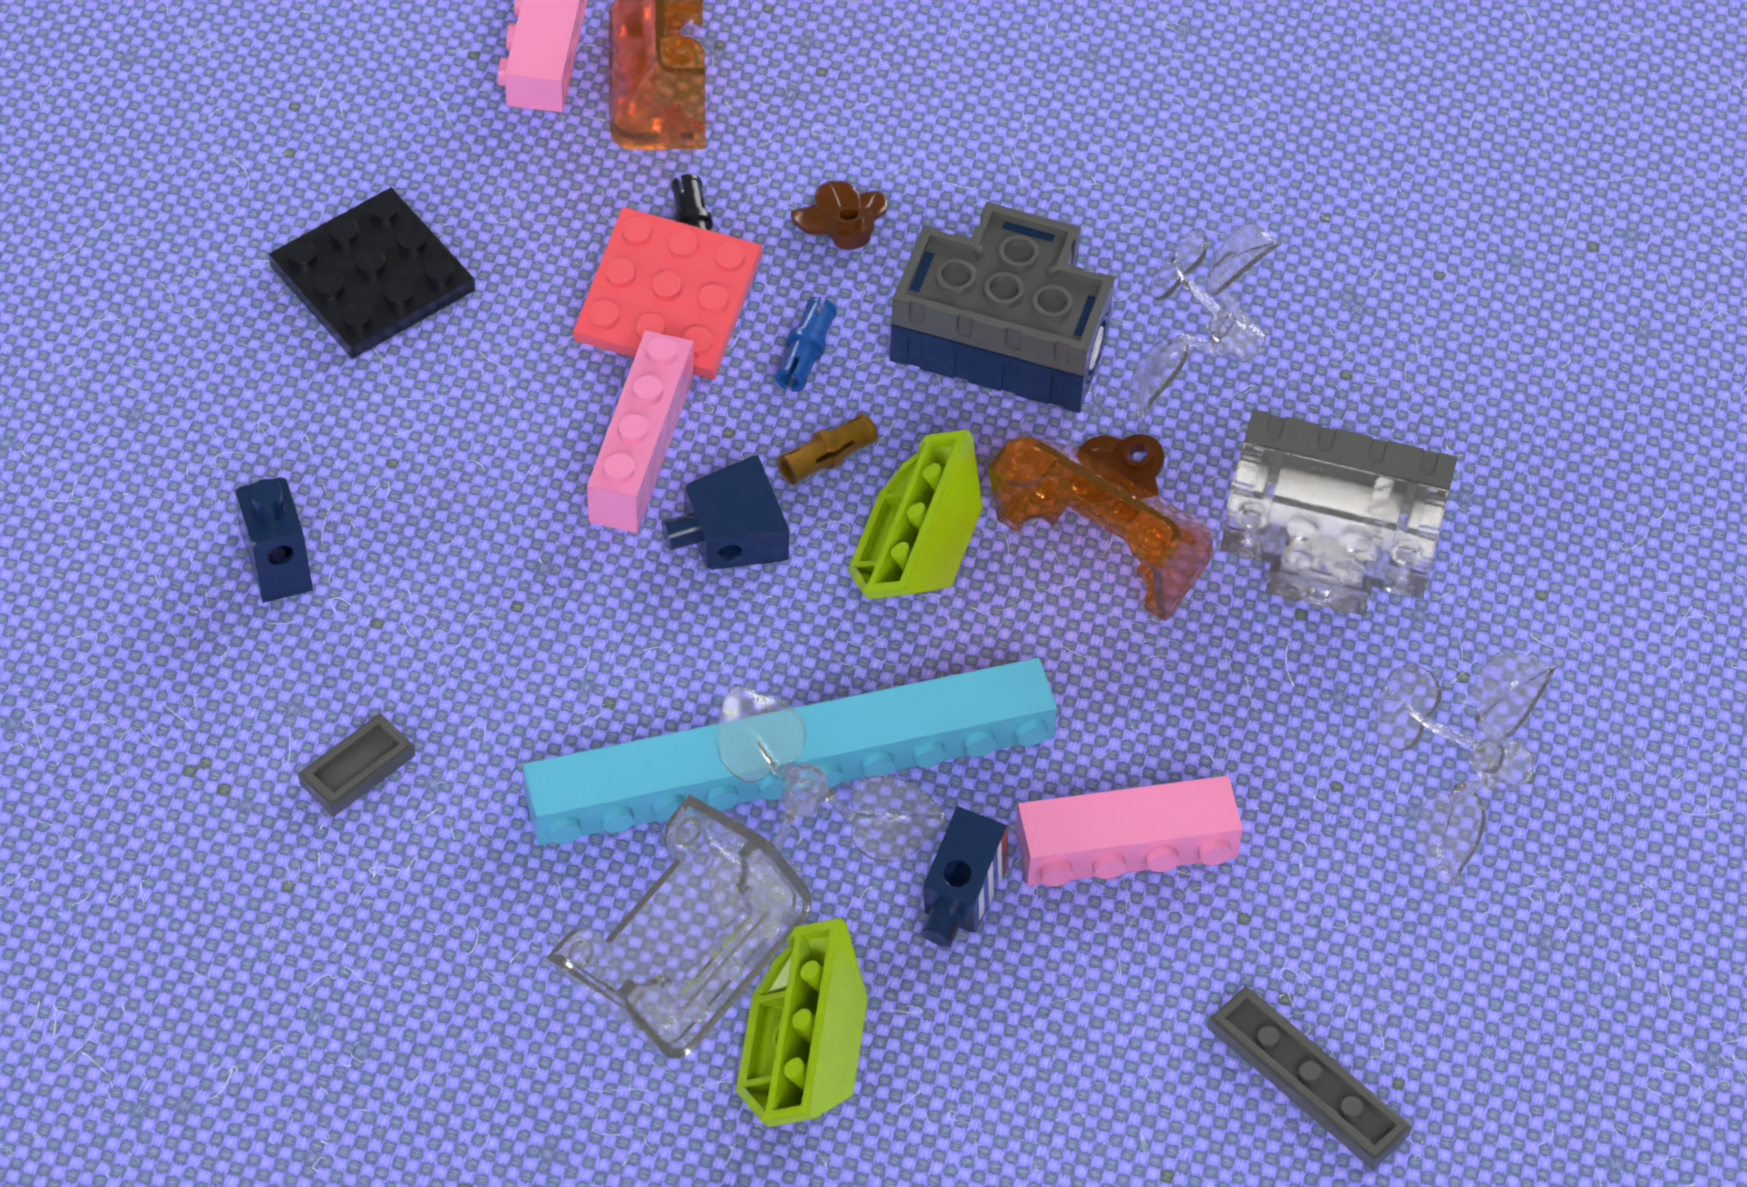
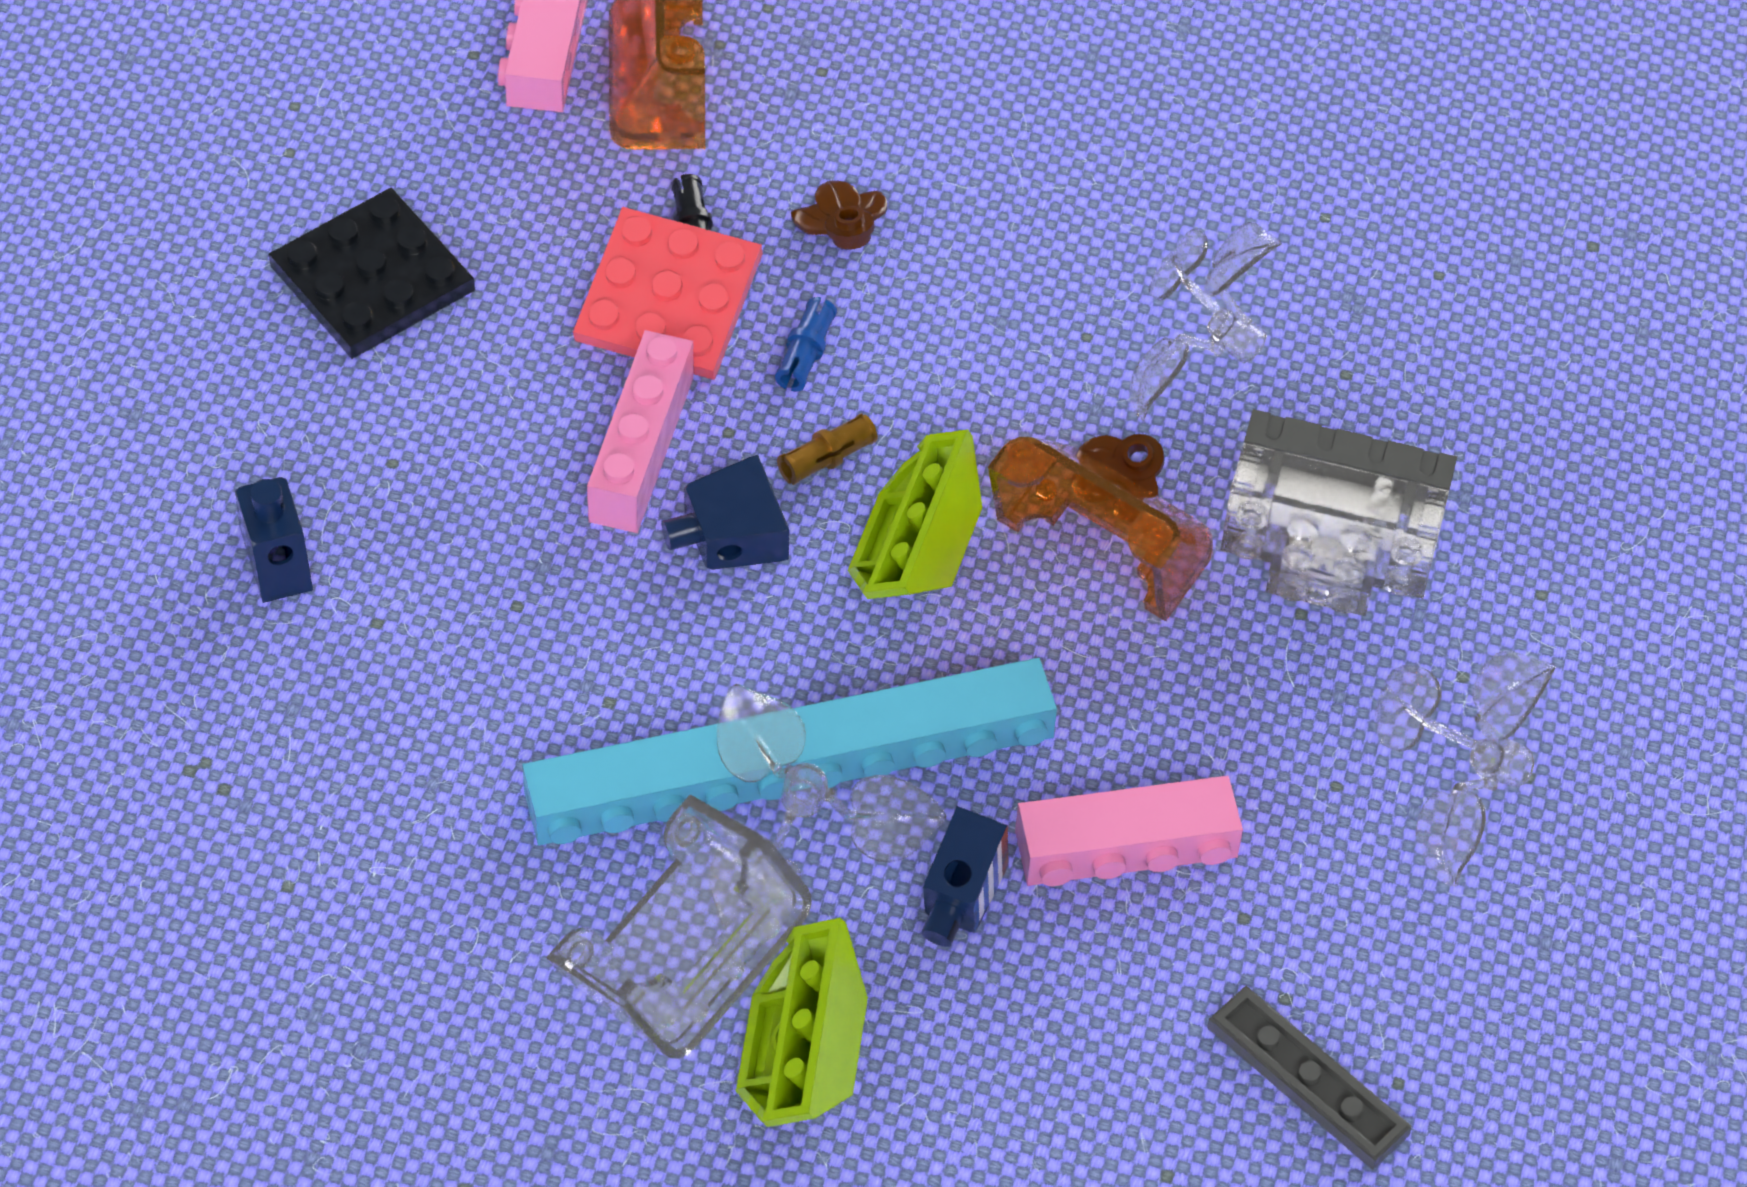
(356, 764): dark grey tile -> none
(1004, 308): dark grey piece -> none

